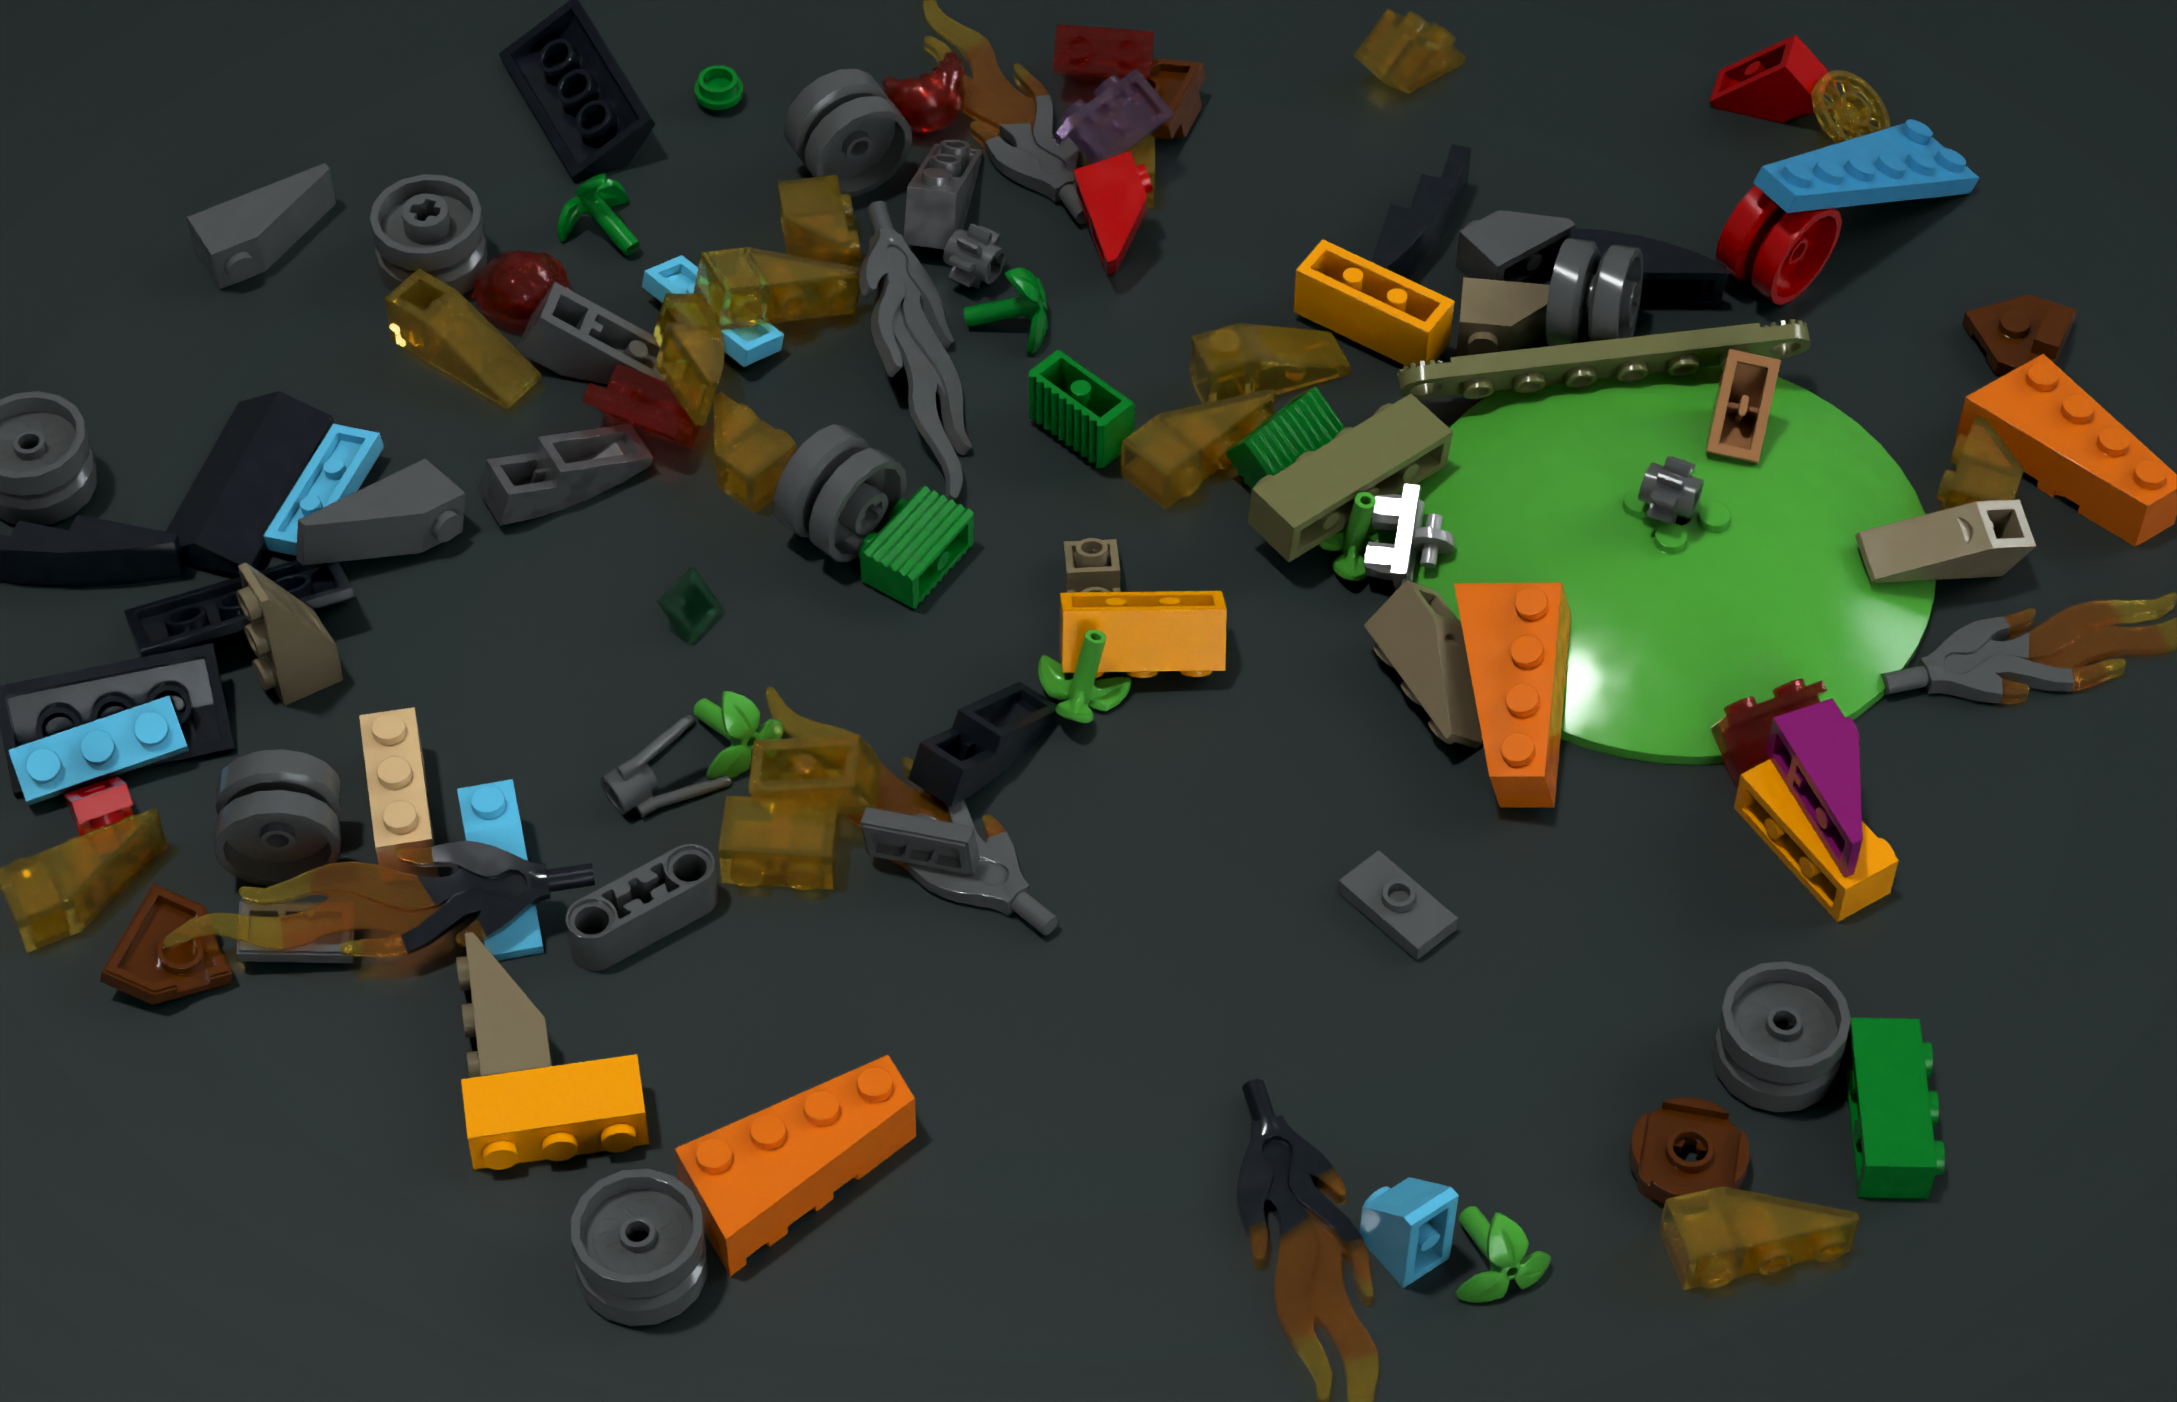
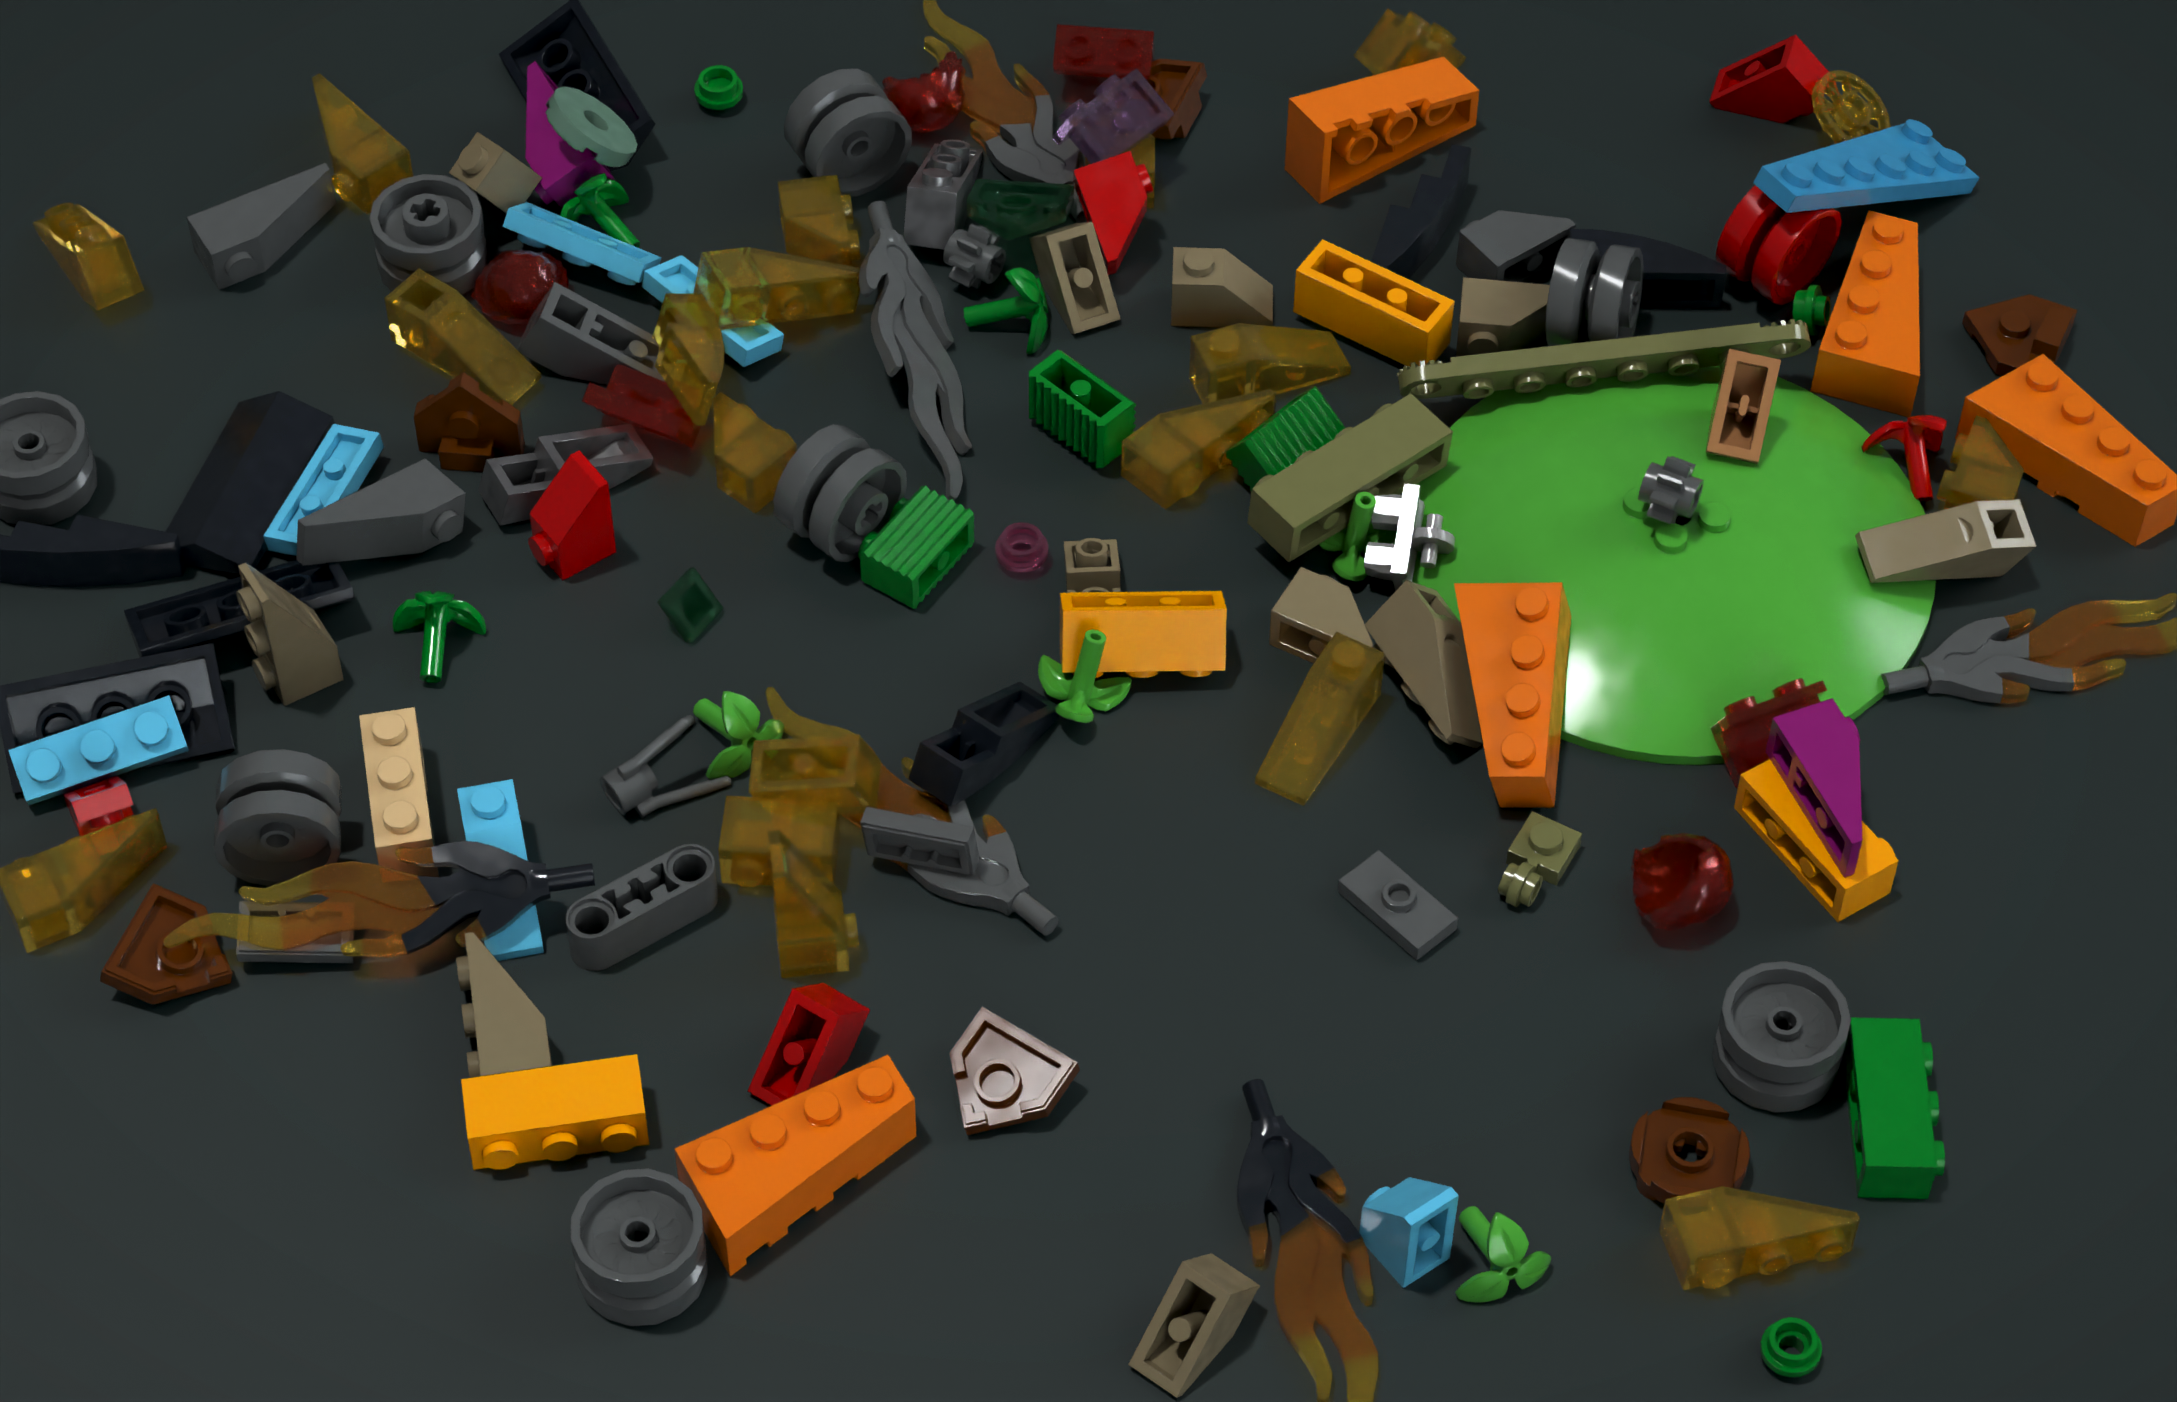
(90, 254): none -> clear yellow slope
(359, 149): none -> clear yellow slope
(436, 611): none -> green plant
(467, 426): none -> reddish brown plate
(494, 173): none -> dark tan slope
(547, 153): none -> magenta slope
(573, 519): none -> red slope
(579, 243): none -> medium azure plate
(591, 125): none -> sand green tile
(808, 914): none -> clear yellow slope
(808, 1042): none -> red slope
(1006, 1074): none -> plate
(1019, 206): none -> clear green plate
(1021, 548): none -> clear pink plate
(1075, 276): none -> dark tan slope
(1193, 1322): none -> dark tan slope
(1217, 290): none -> dark tan slope
(1312, 613): none -> dark tan slope
(1322, 717): none -> clear yellow slope
(1374, 124): none -> orange wedge
(1537, 854): none -> olive plate
(1681, 880): none -> clear red hair
(1793, 1333): none -> green plate
(1812, 308): none -> green plate
(1874, 328): none -> orange wedge
(1917, 435): none -> red plant

